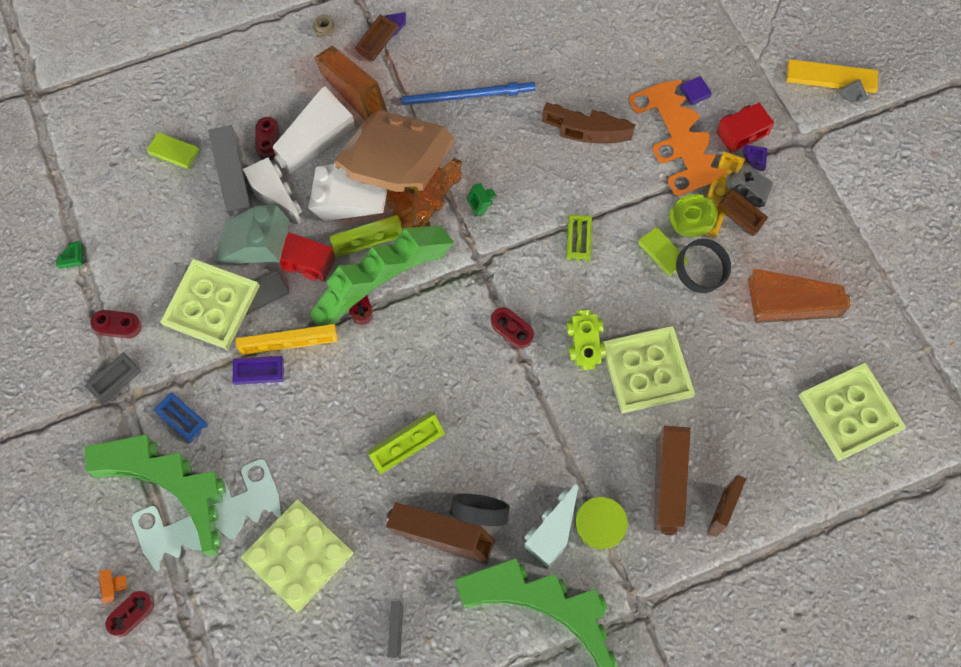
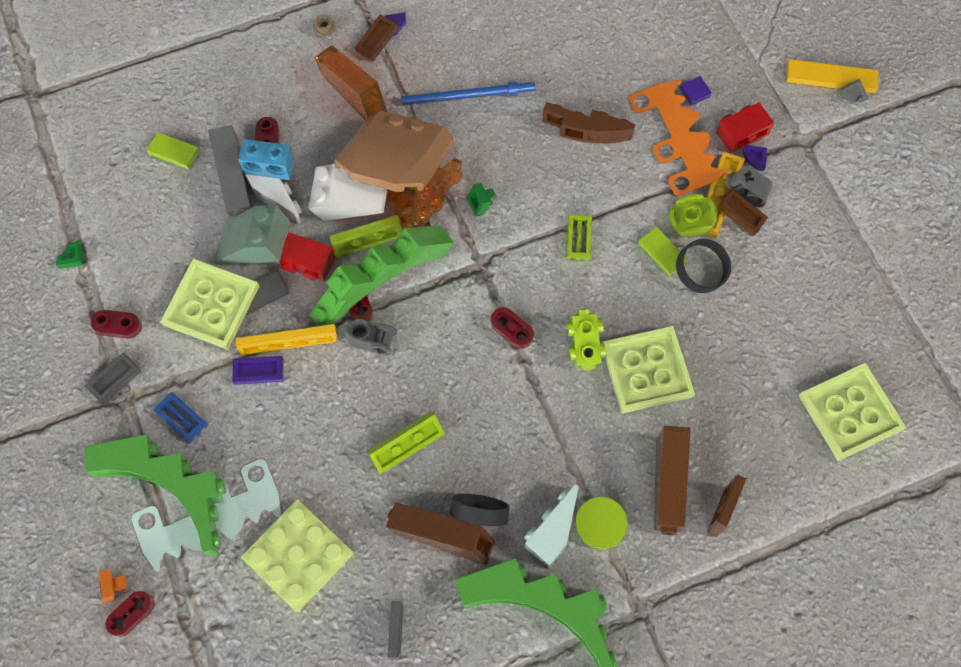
(266, 159): none -> dark azure brick
(313, 131): white slope -> none
(373, 337): none -> dark grey piece
(794, 298): clear orange slope -> none

